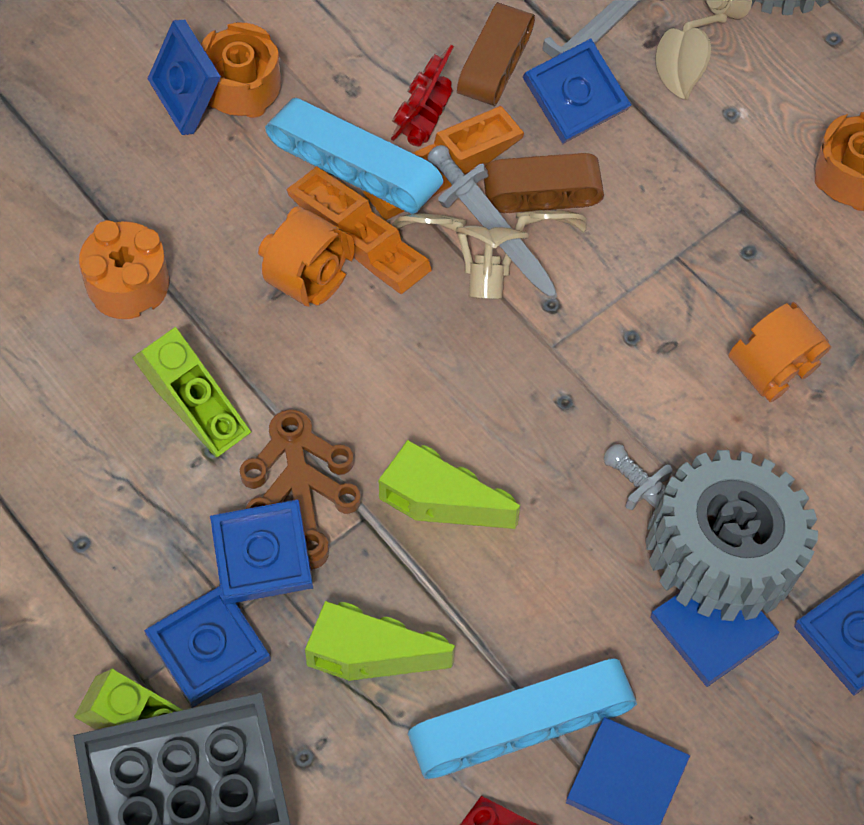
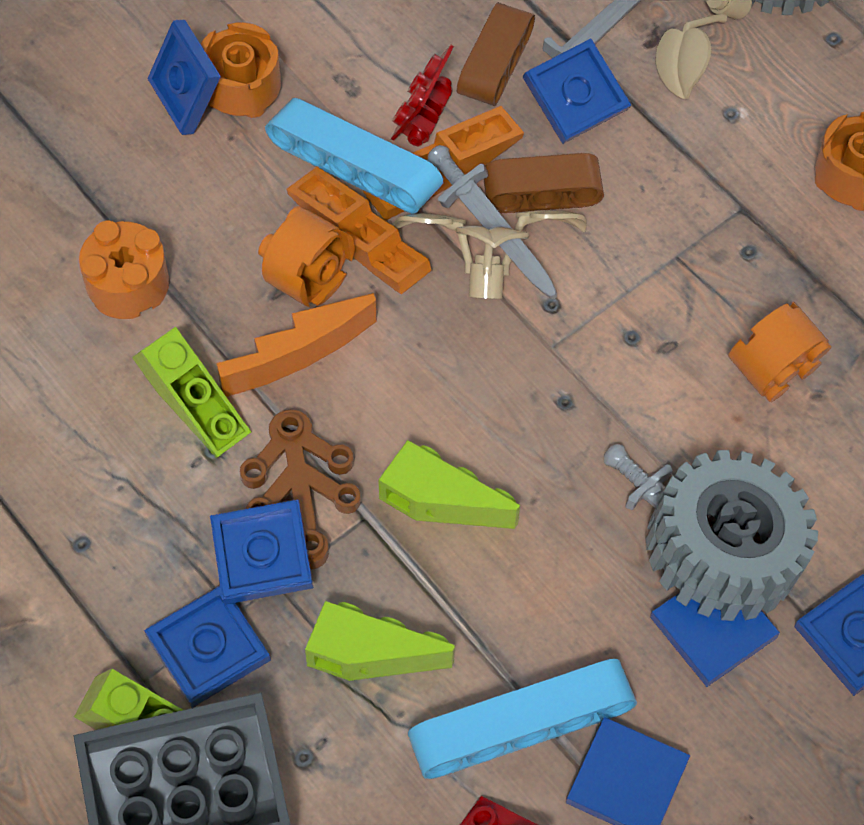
(313, 337): none -> orange slope

